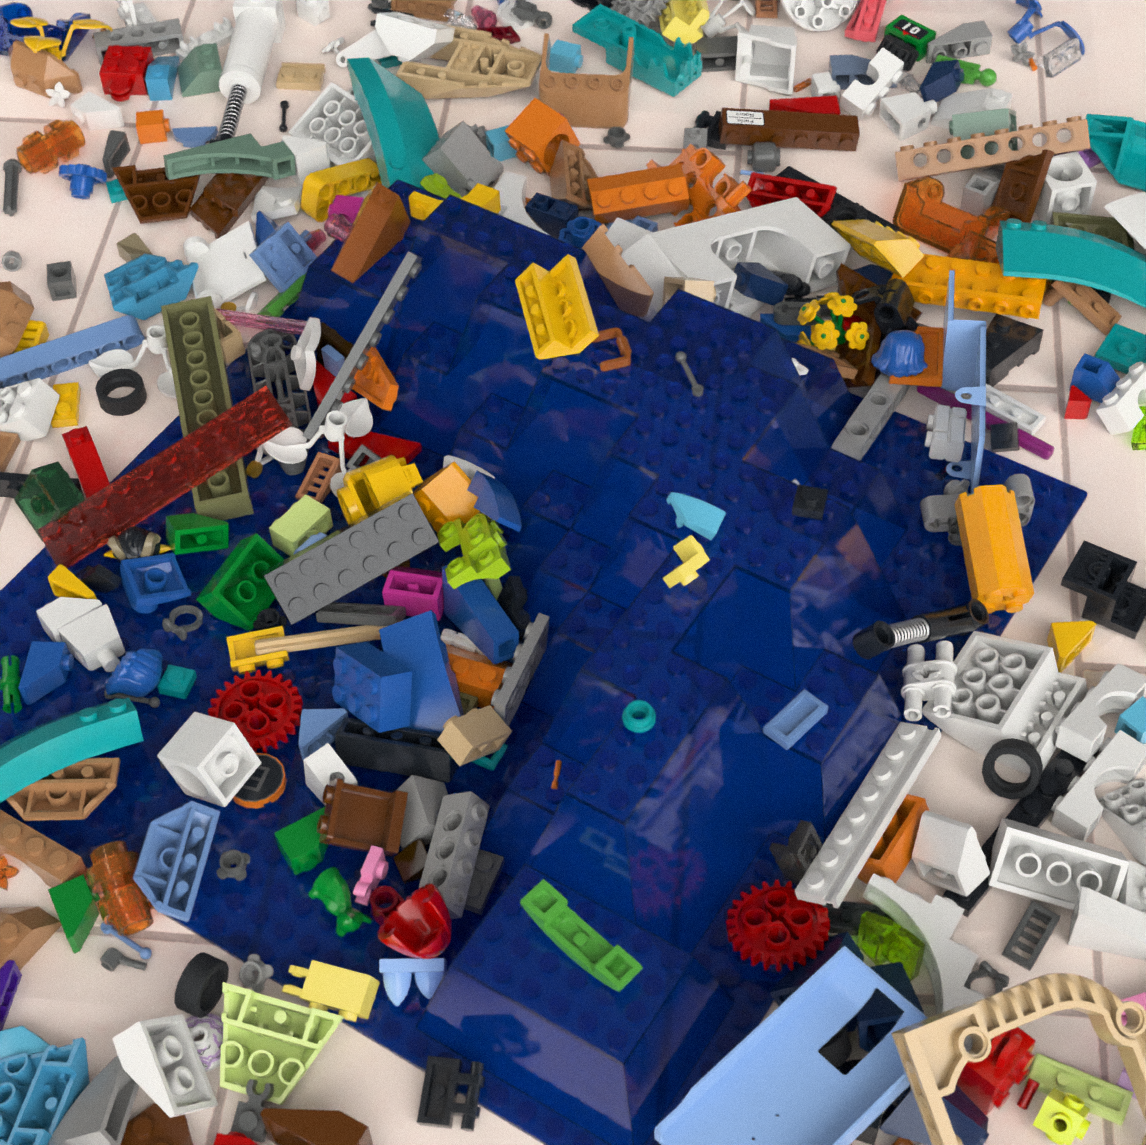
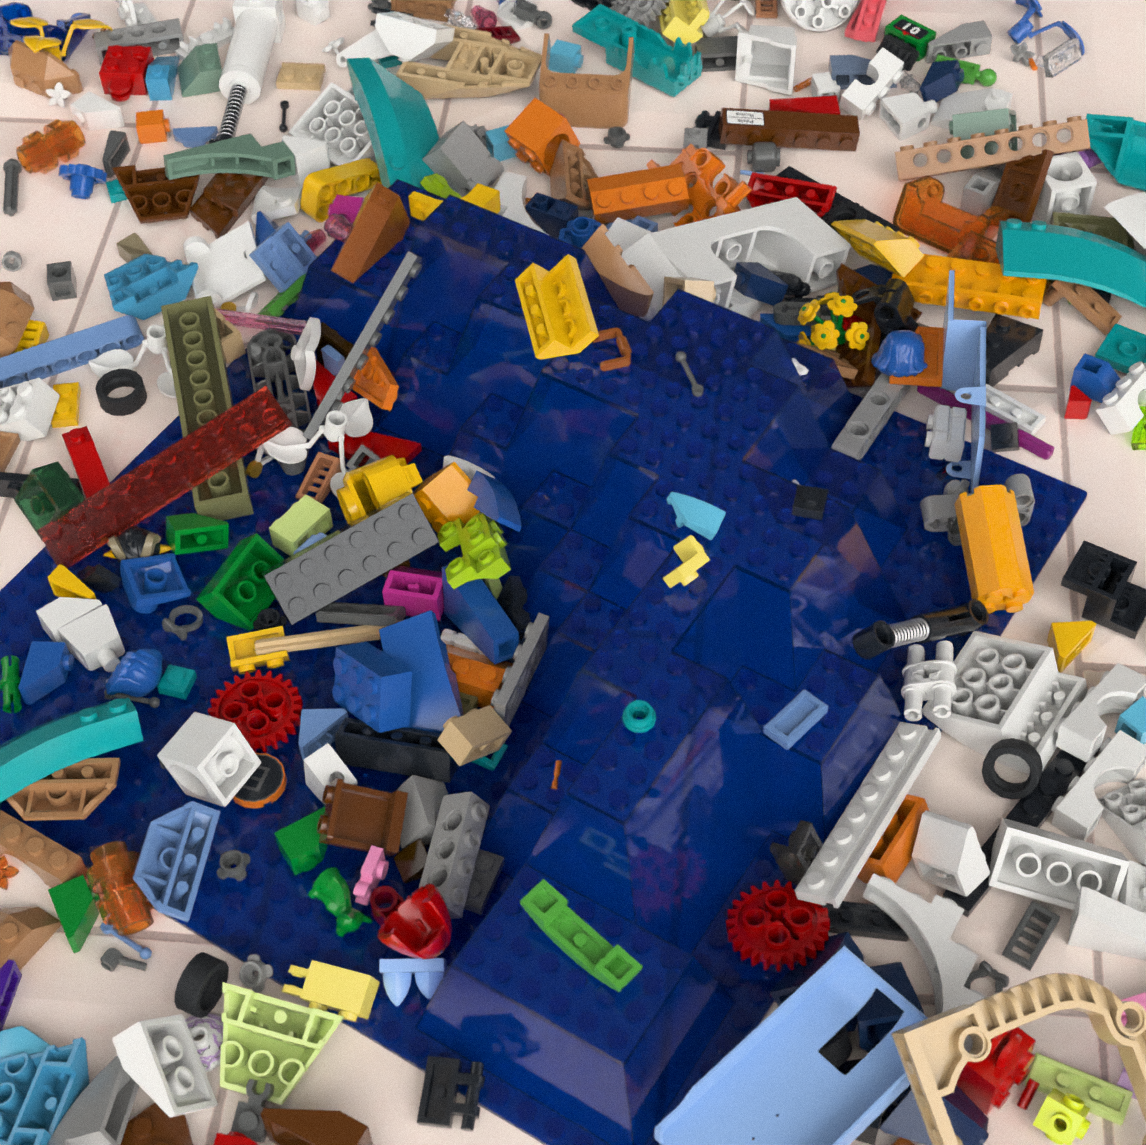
(886, 940): clear neon green slope -> none

